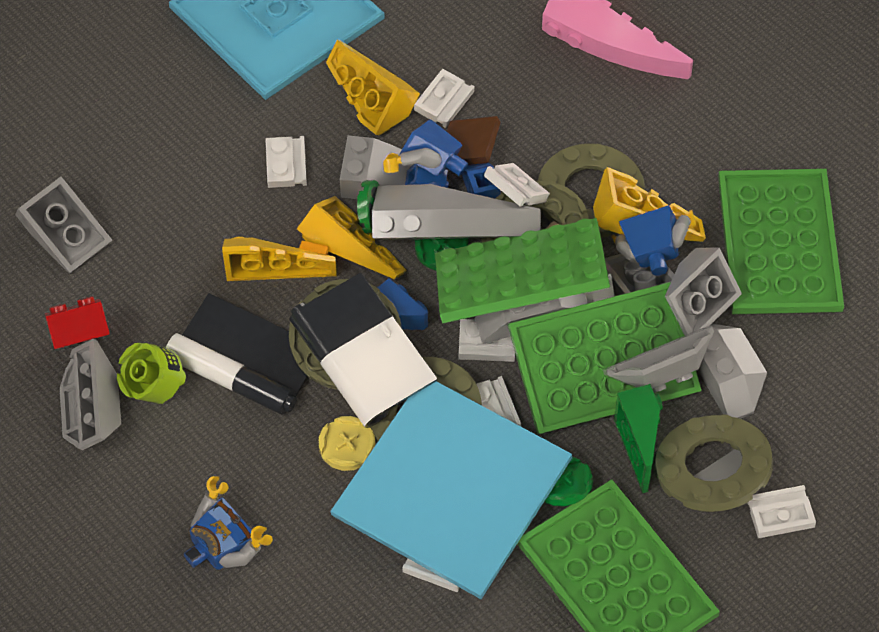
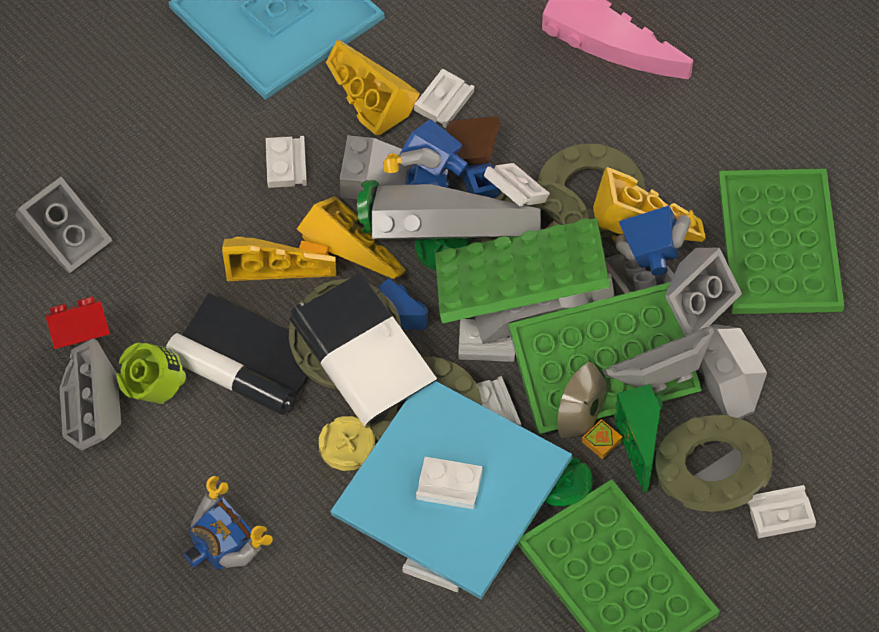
(449, 482): none -> white plate
(573, 413): none -> dark tan piece
(602, 439): none -> tile

